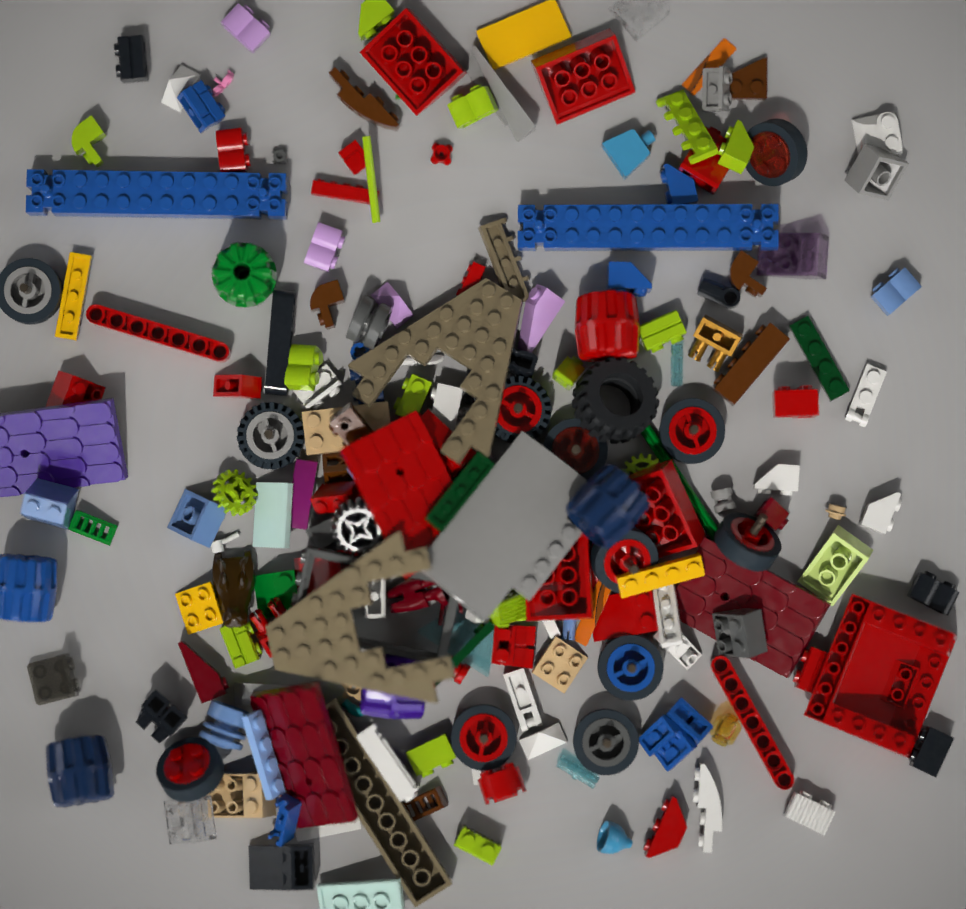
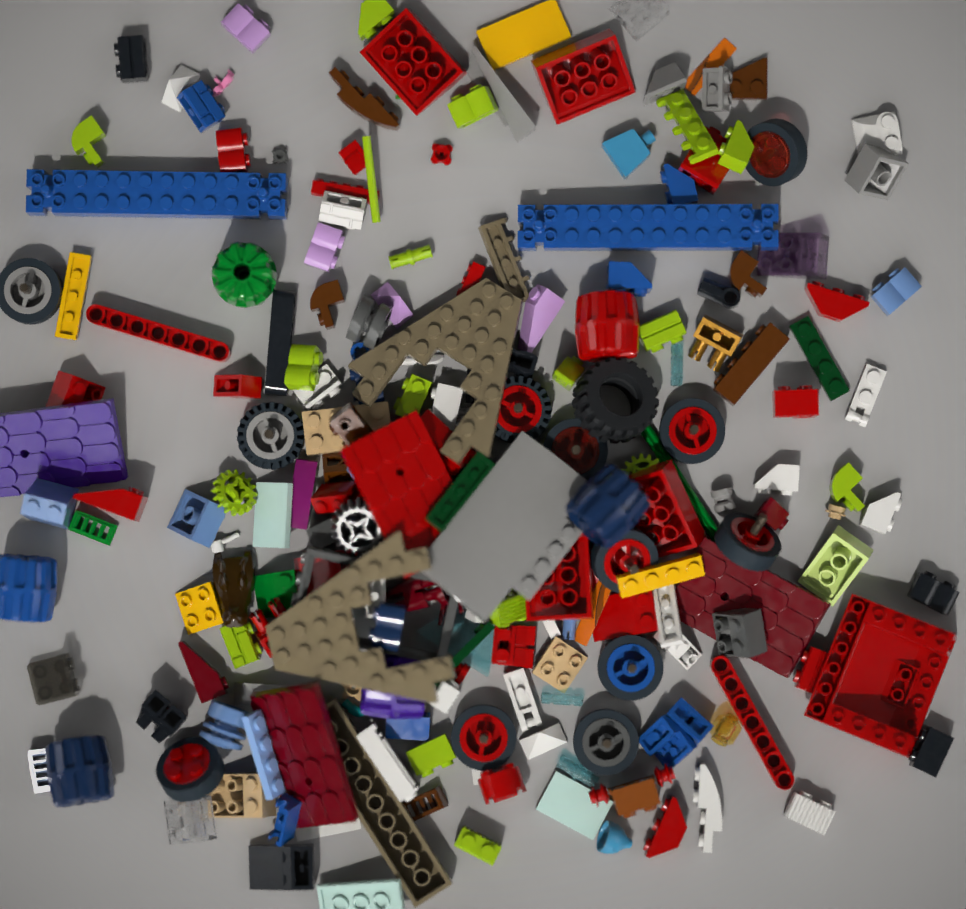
(33, 762): none -> slope
(122, 502): none -> red slope
(342, 210): none -> white brick
(388, 625): none -> dark blue brick
(409, 728): none -> blue hinge
(410, 256): none -> lime pin
(447, 694): none -> white brick
(561, 698): none -> clear light blue axle
(571, 805): none -> light aqua tile
(634, 794): none -> dark orange brick
(665, 82): none -> light grey slope
(834, 303): none -> red slope
(841, 487): none -> lime brick

